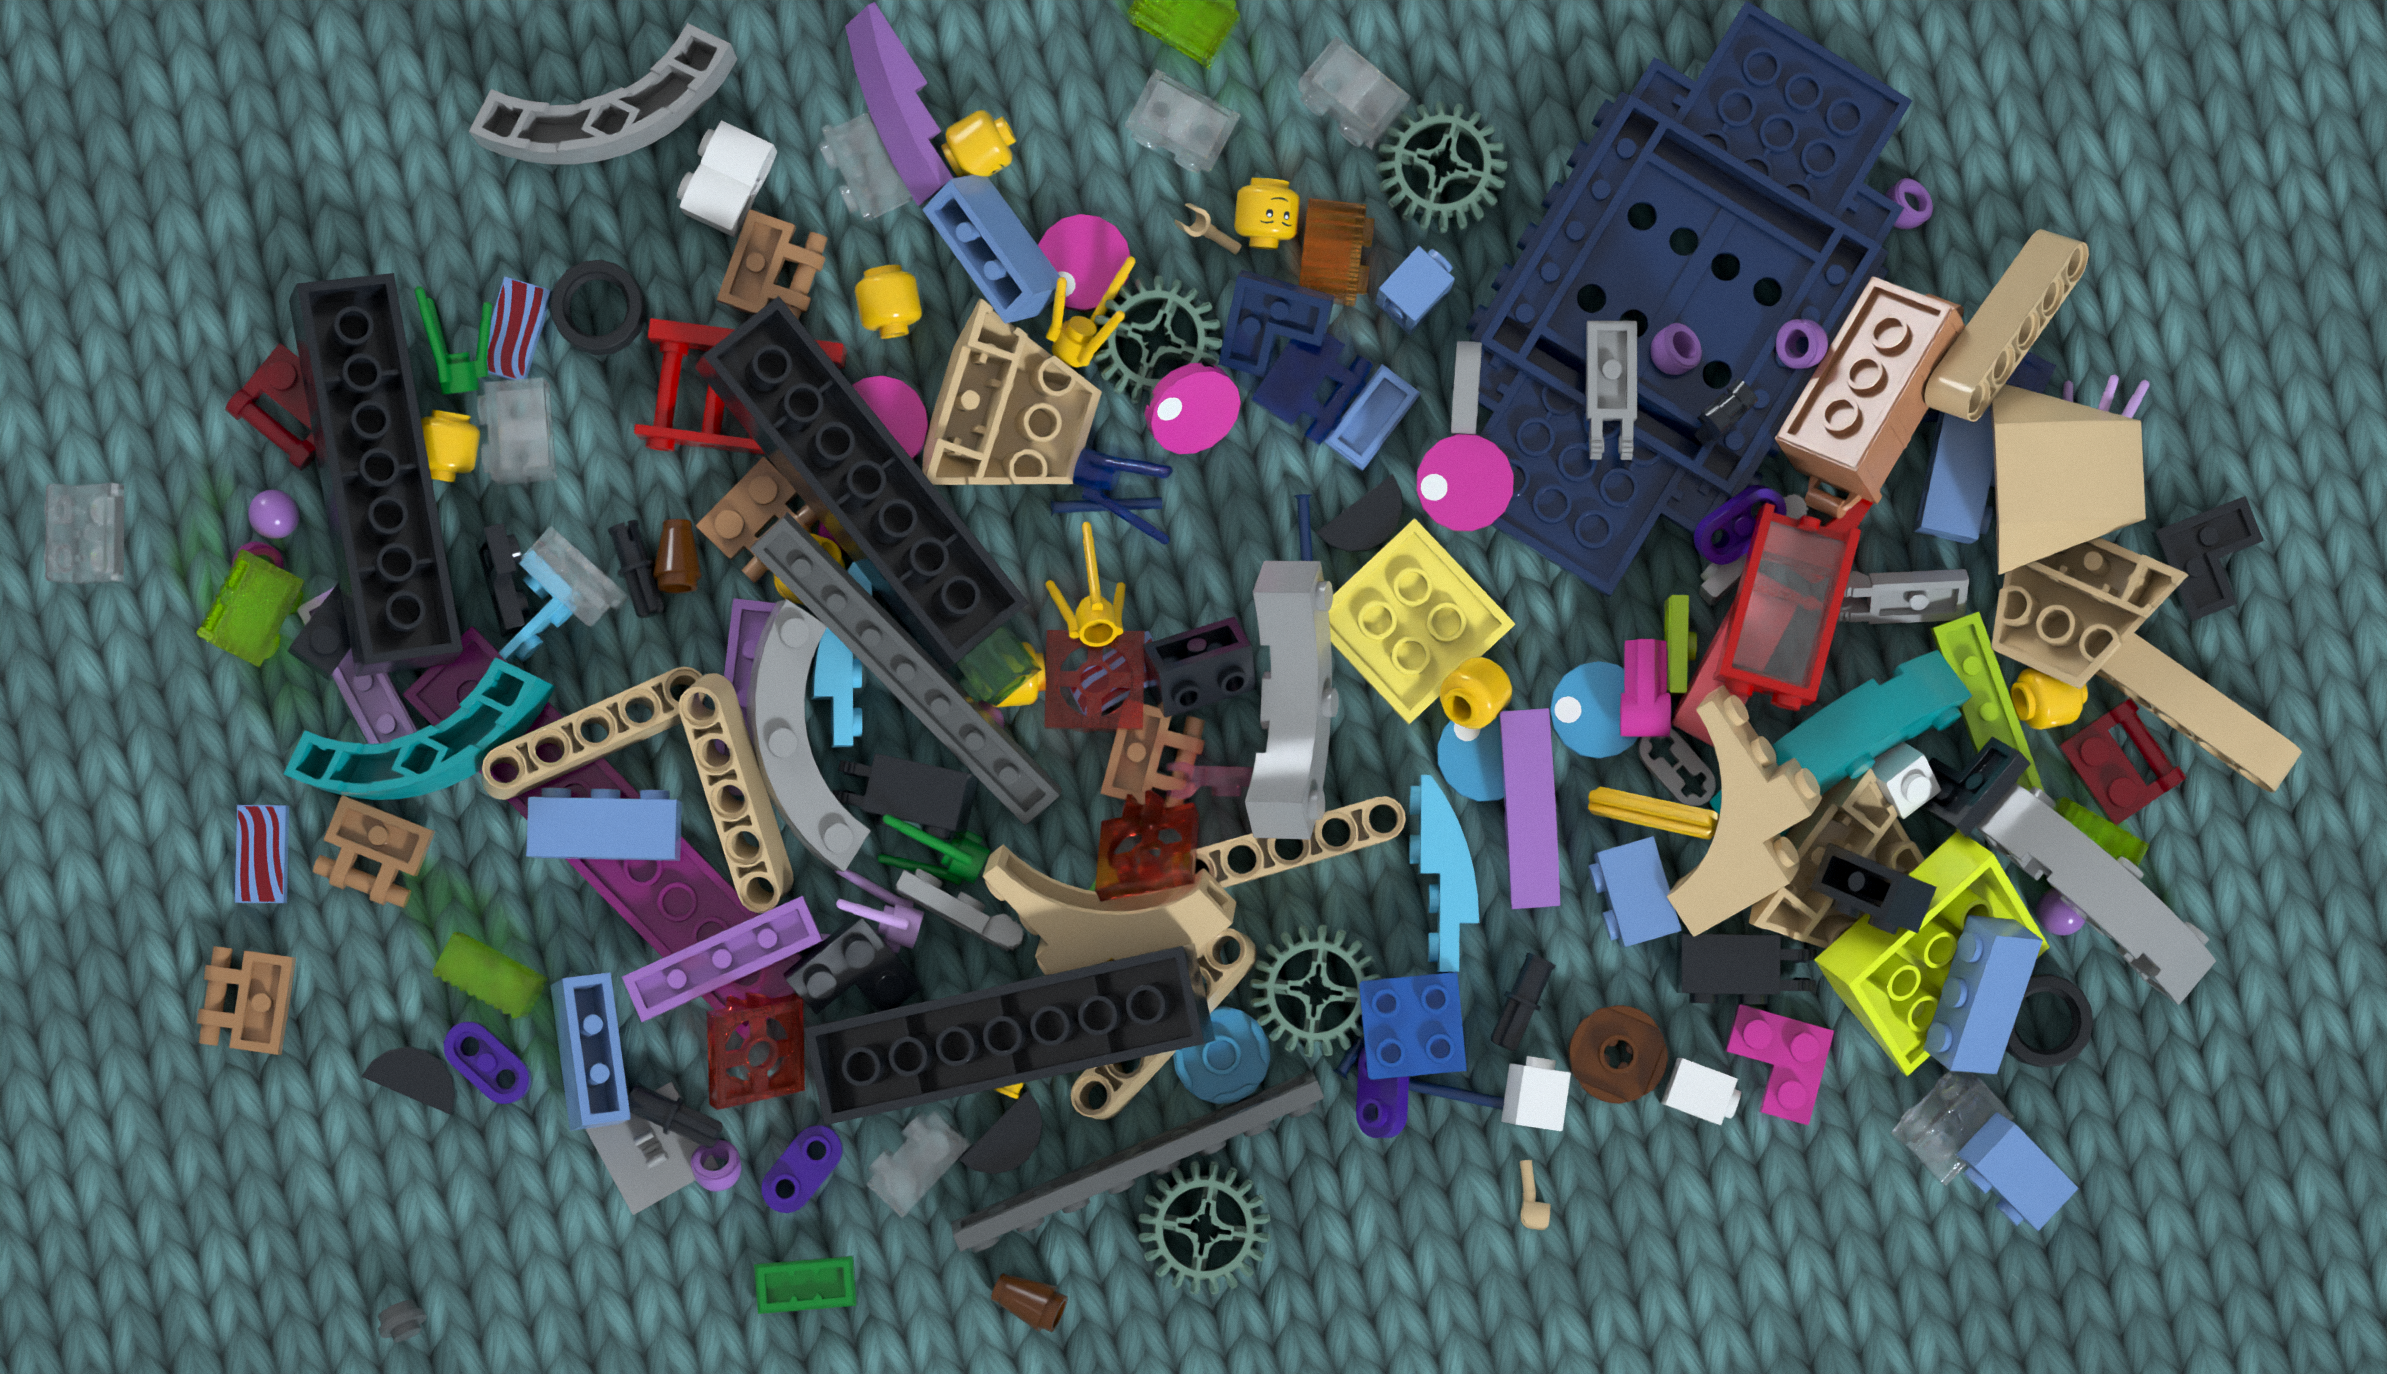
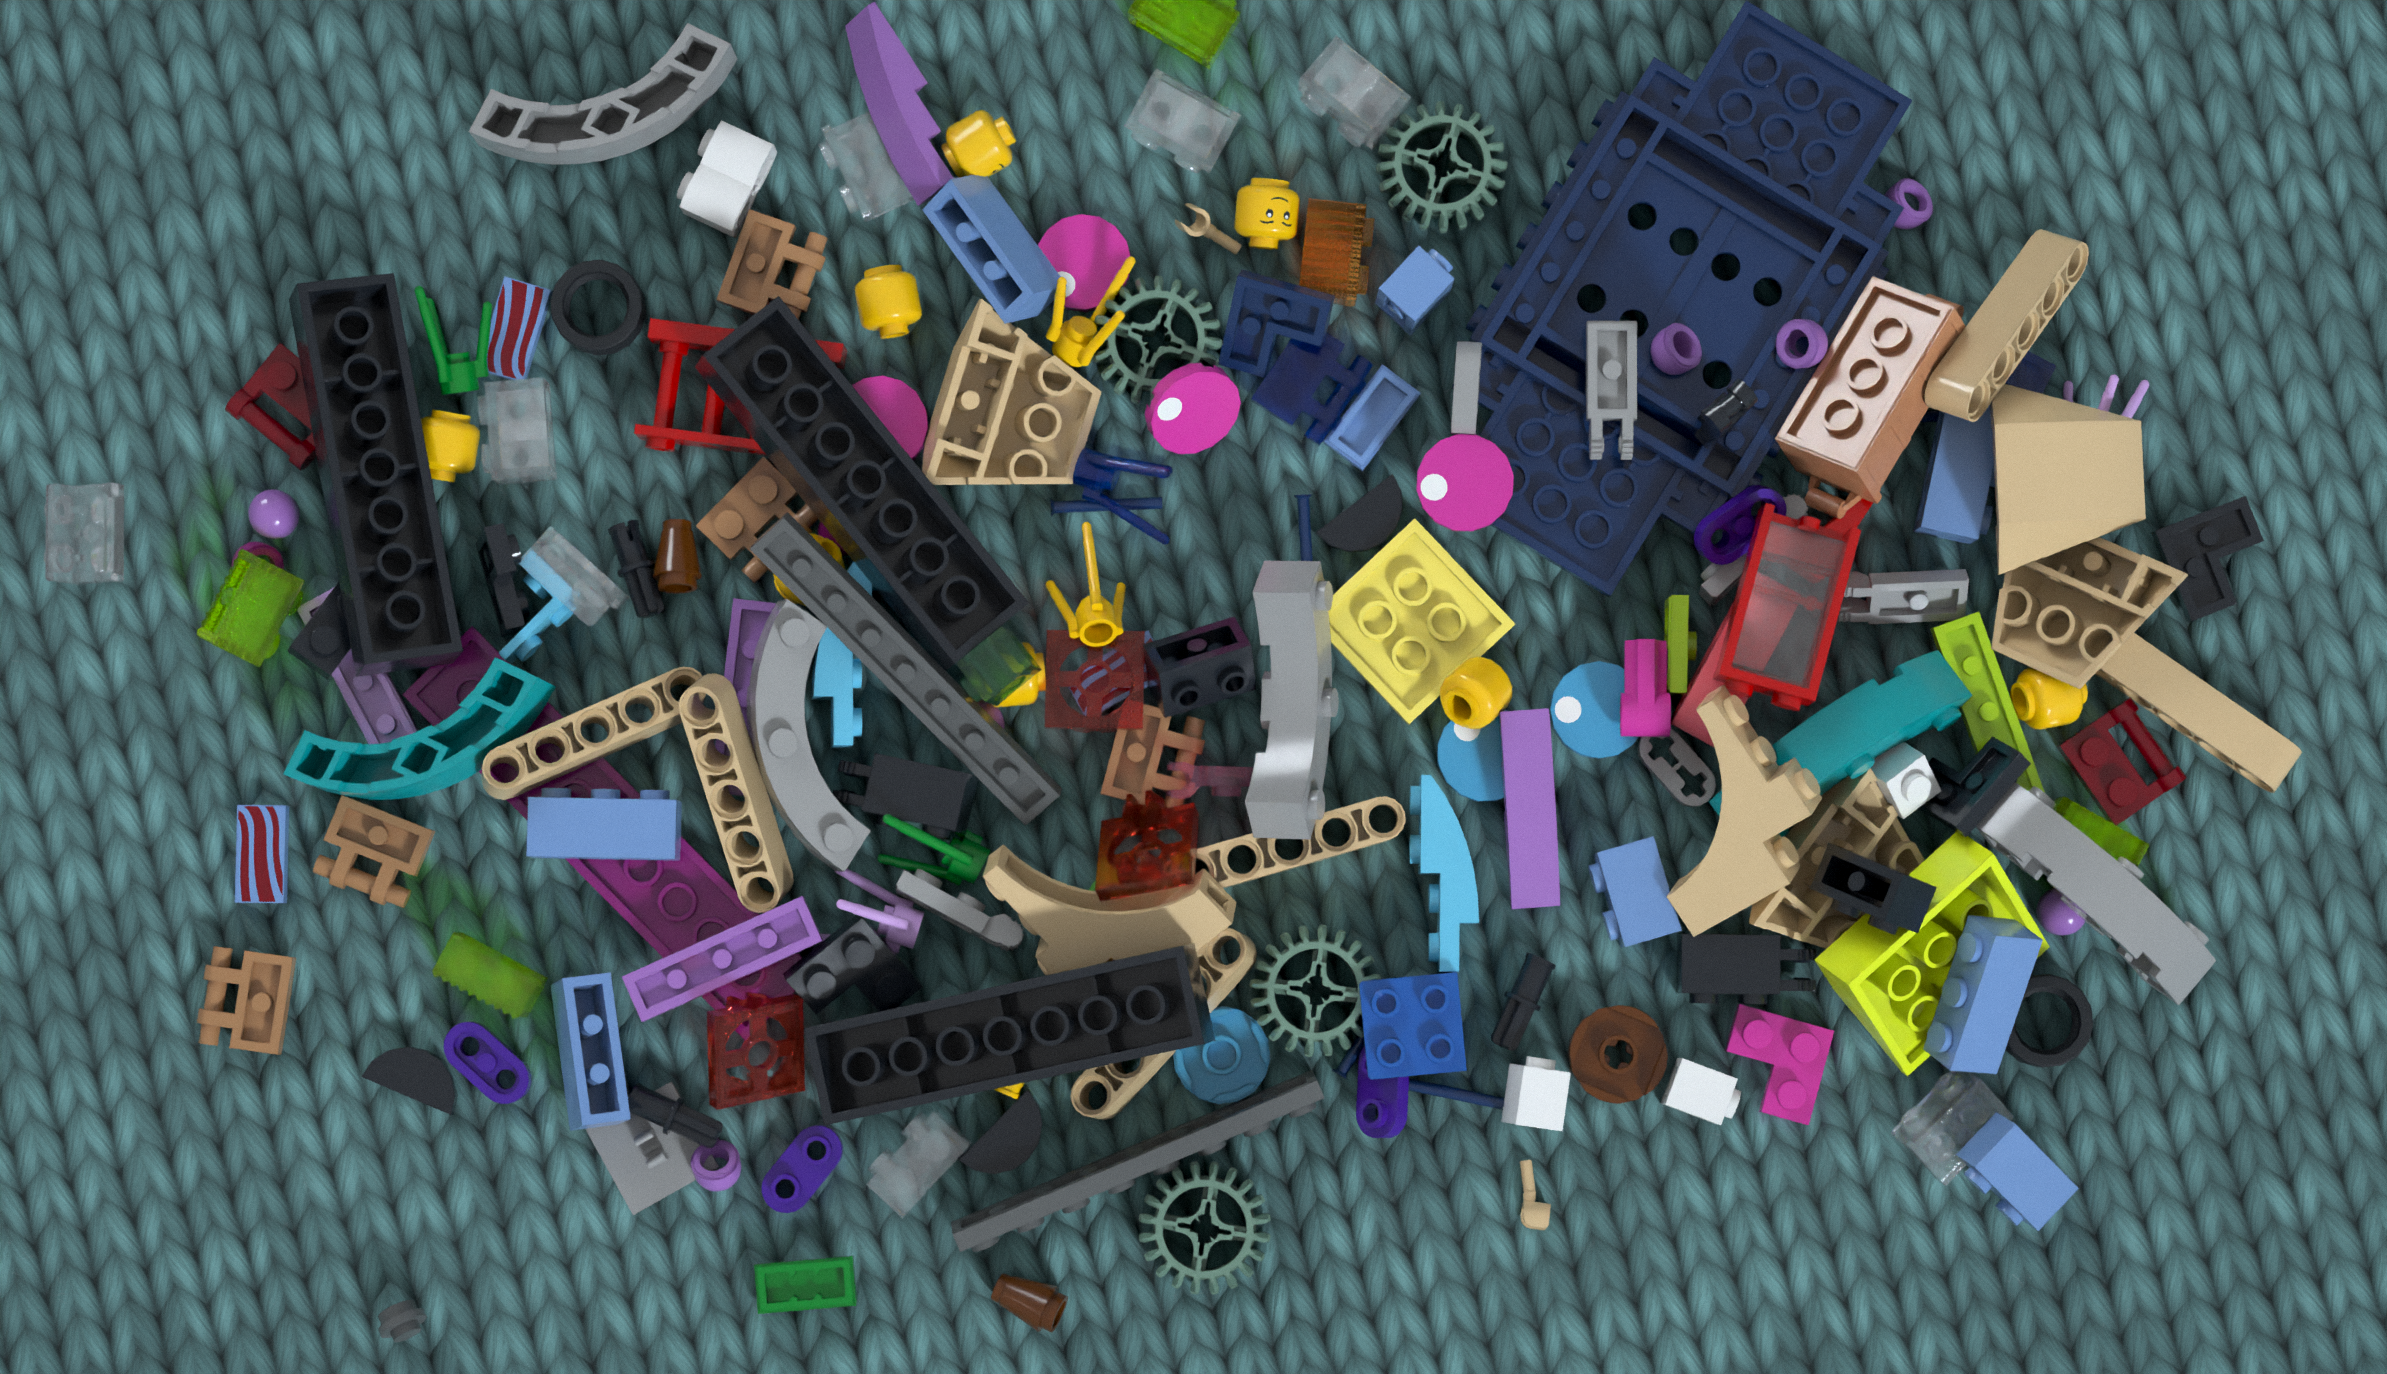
(1653, 812): yellow axle -> none

